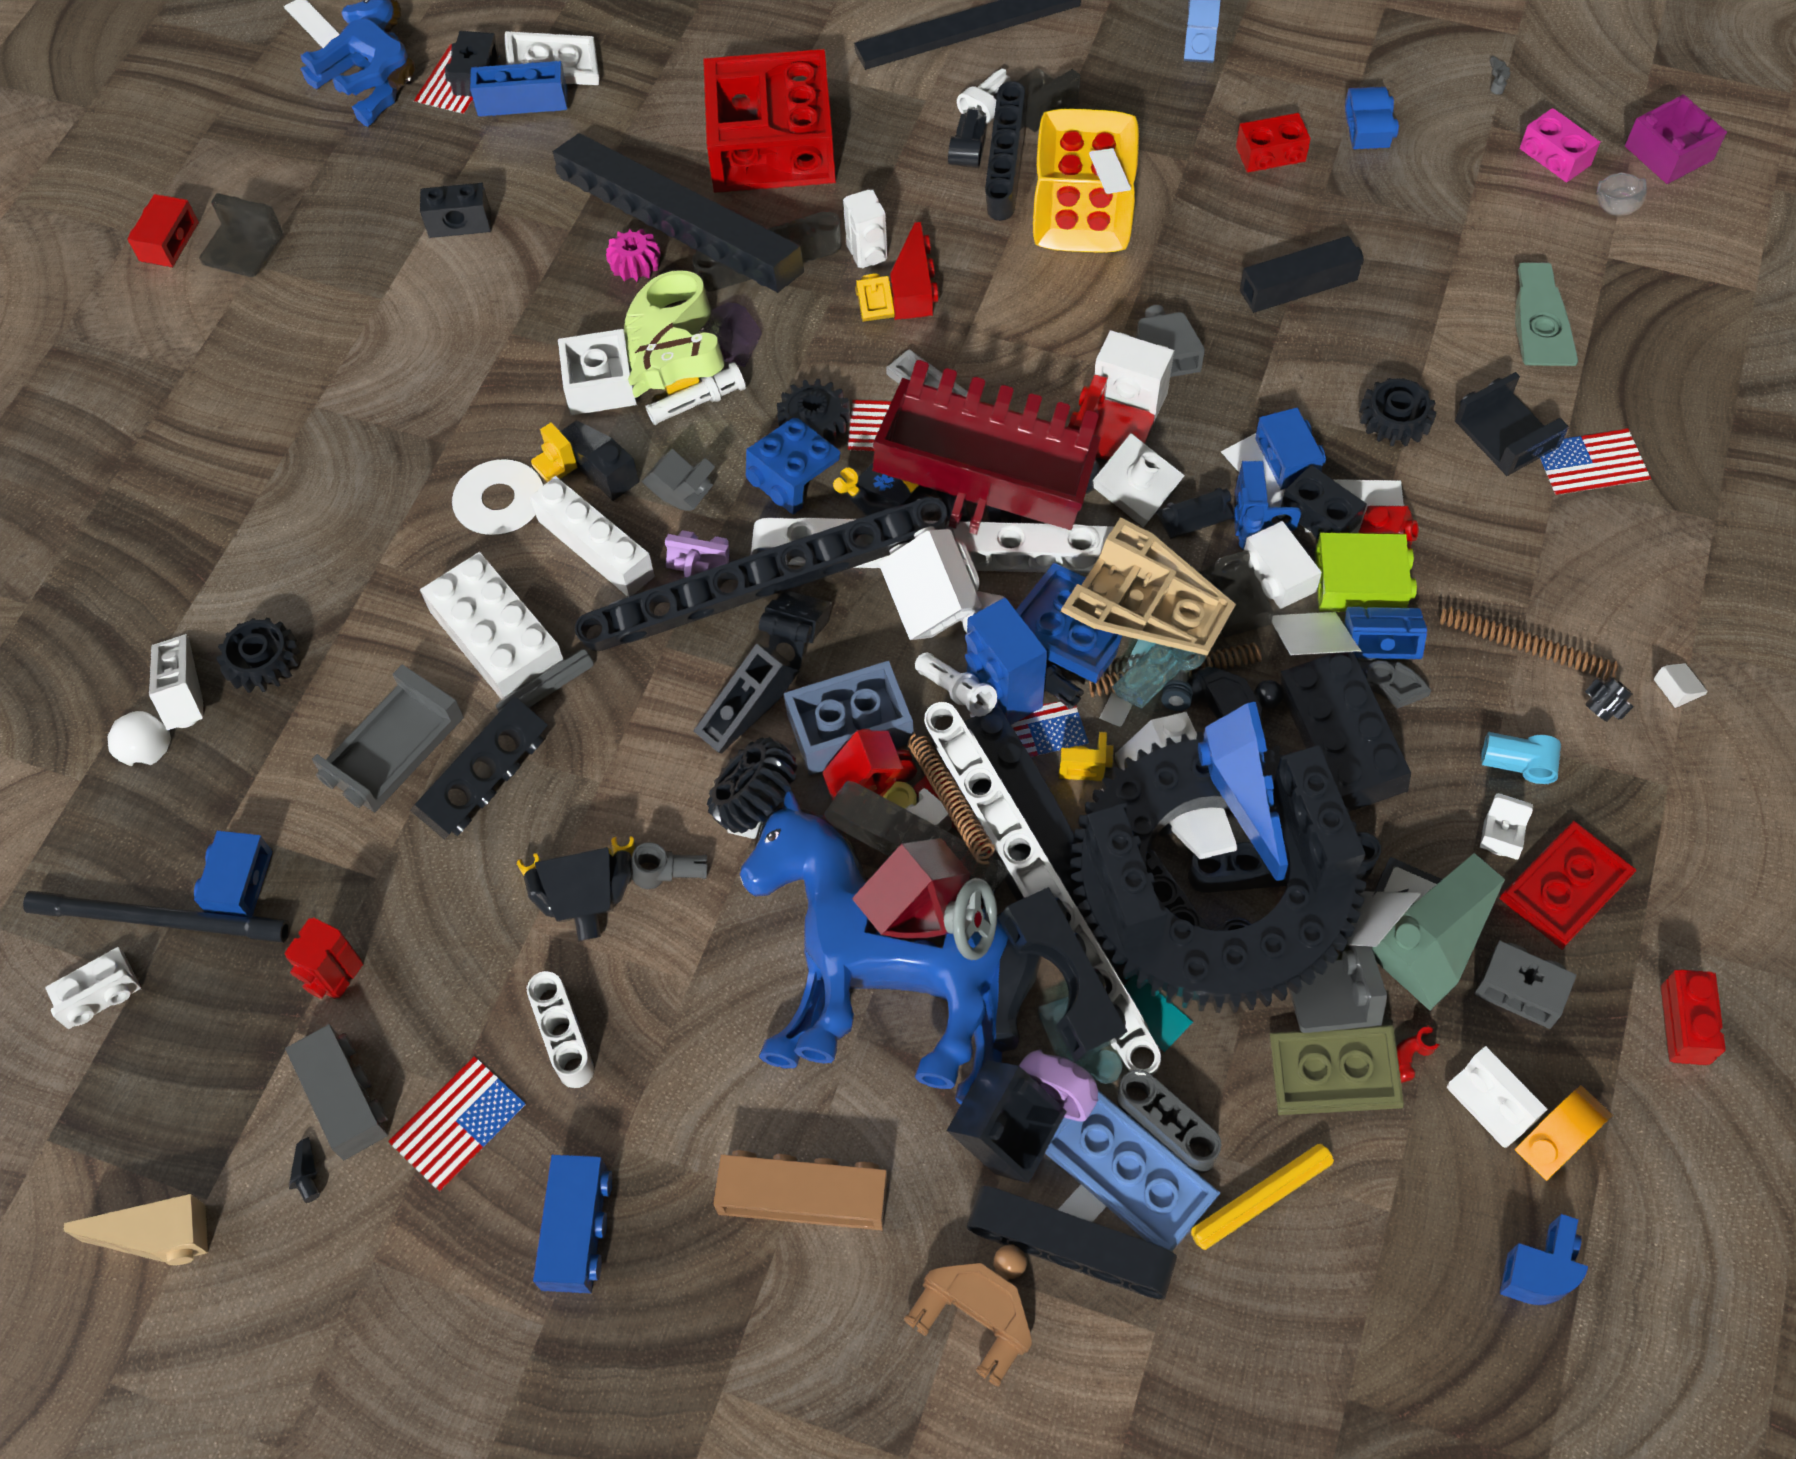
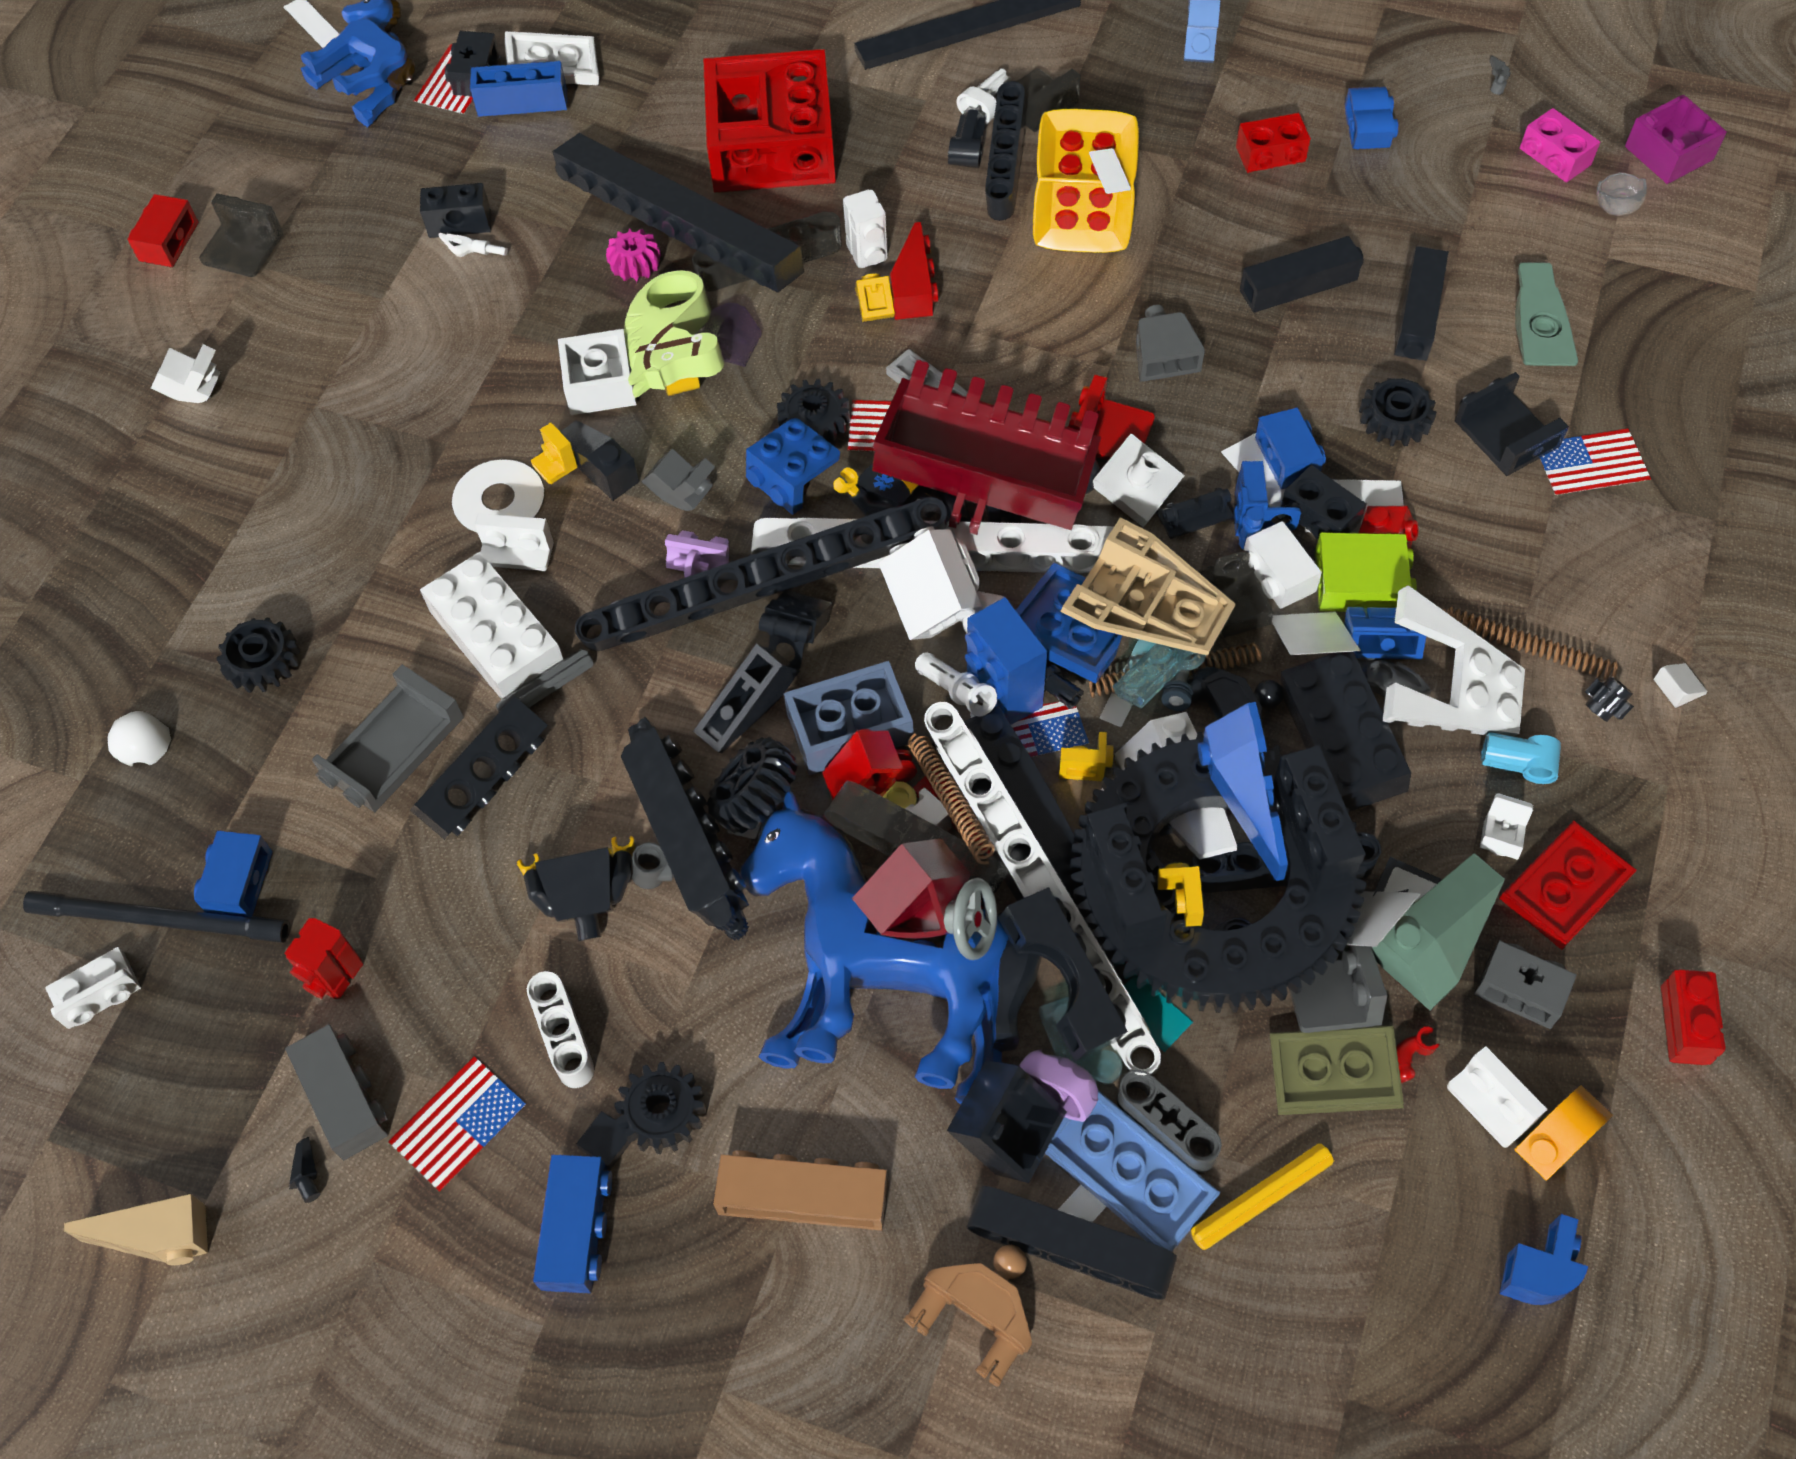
(175, 683): white slope -> none
(187, 377): none -> white brick
(464, 245): none -> white hand
(515, 541): none -> white bracket
(592, 536): white brick -> none
(604, 1140): none -> black tile
(649, 1090): none -> black gear
(685, 829): none -> black hinge
(708, 389): white pin -> none
(1135, 371): white container -> none
(1187, 890): none -> yellow bracket
(1421, 303): none -> black brick
(1484, 680): none -> white wing

